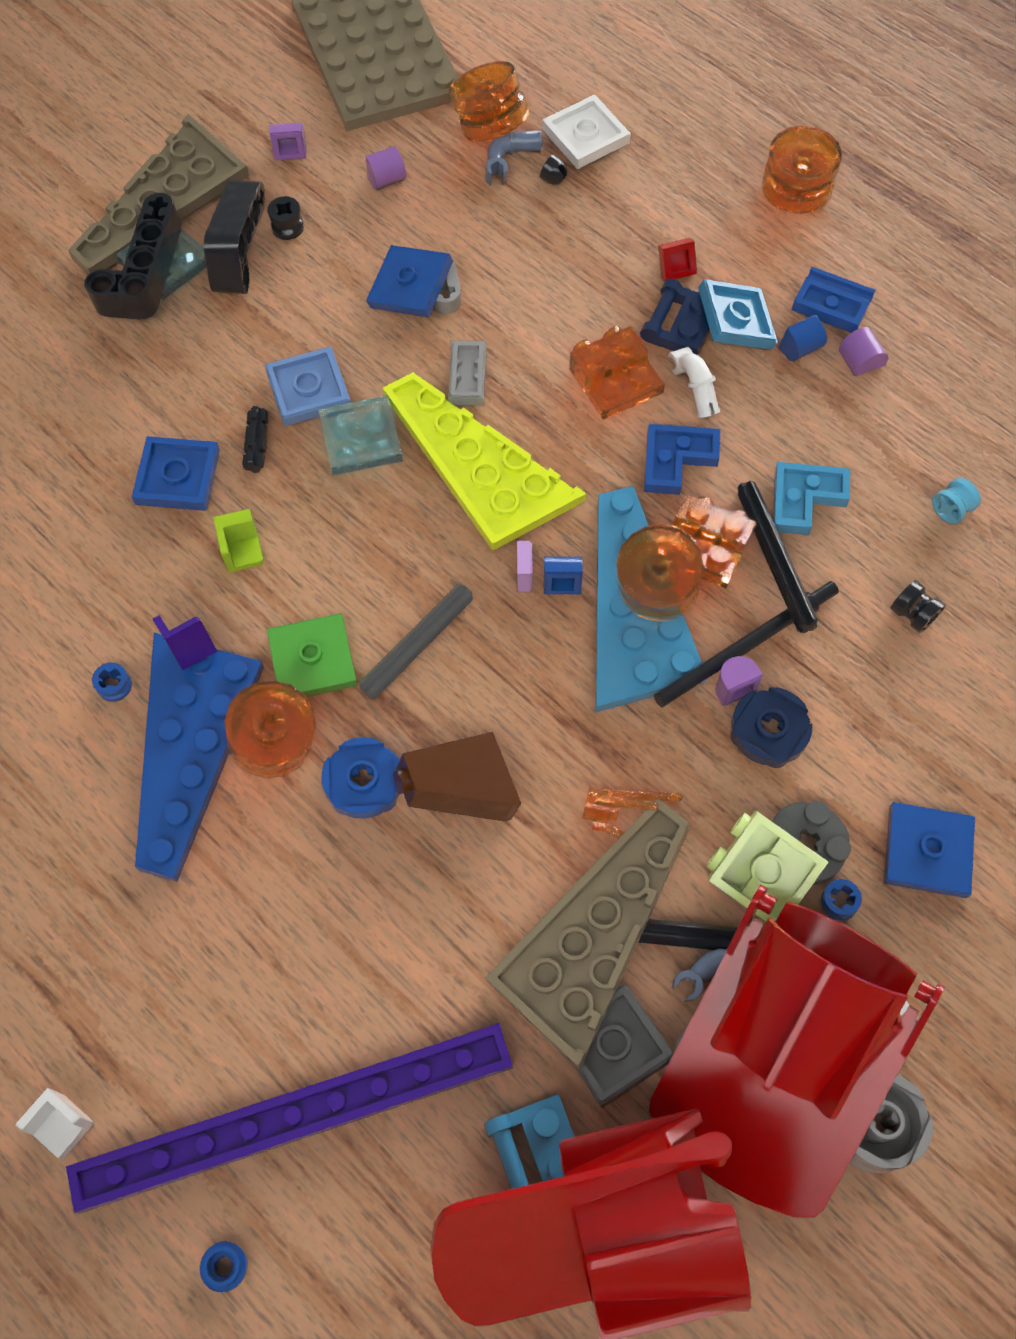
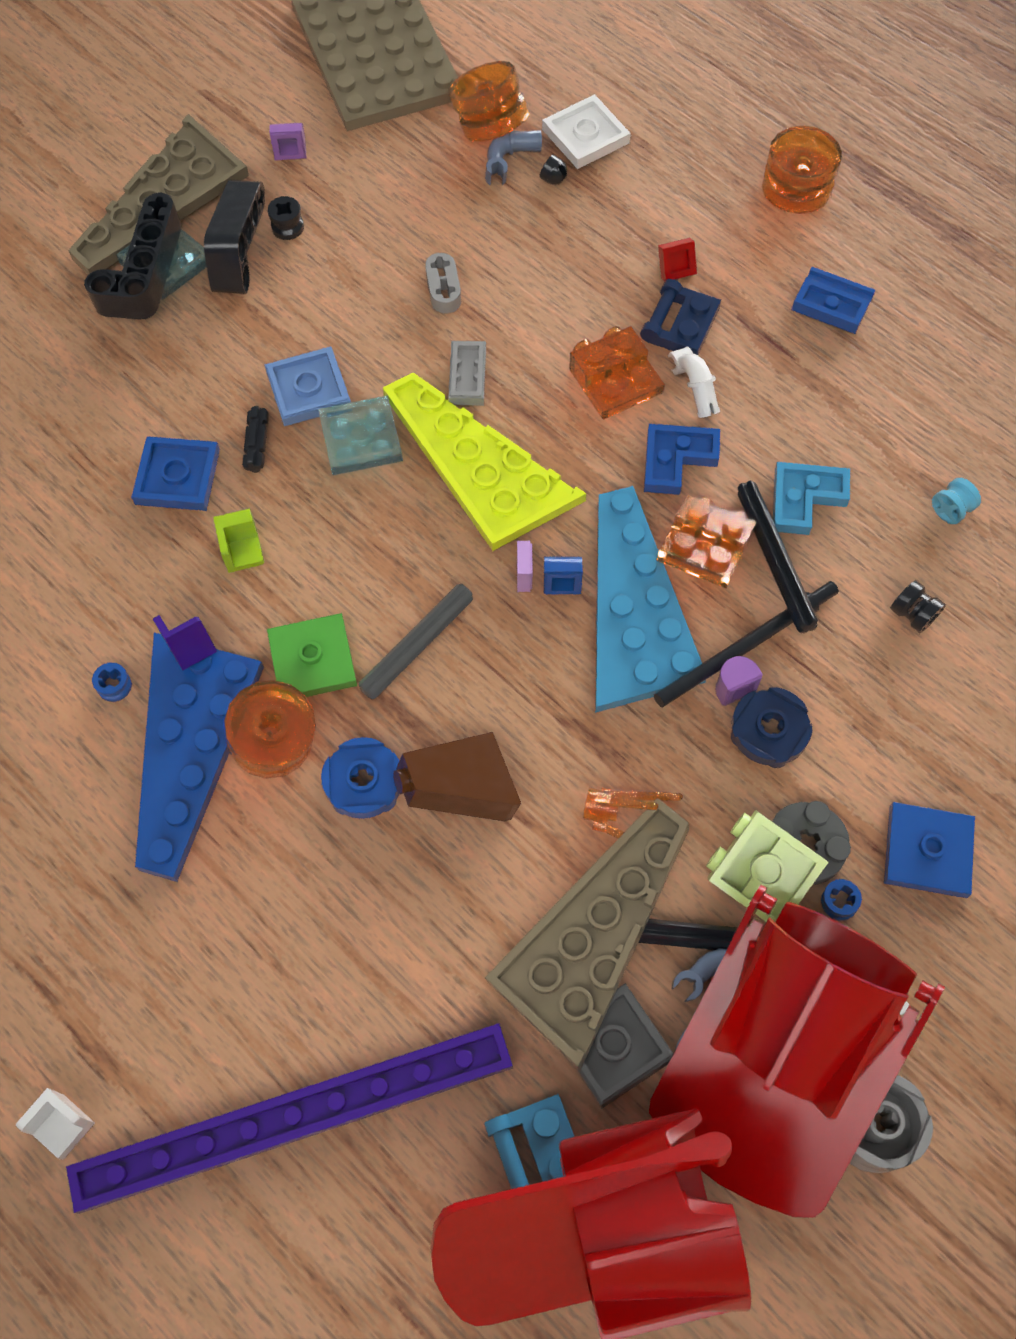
(209, 1262): blue plate -> none
(385, 167): medium lavender brick -> none
(409, 281): blue plate -> none
(659, 551): clear orange wheel -> none
(737, 314): dark azure plate -> none
(803, 338): blue brick -> none
(863, 351): medium lavender brick -> none

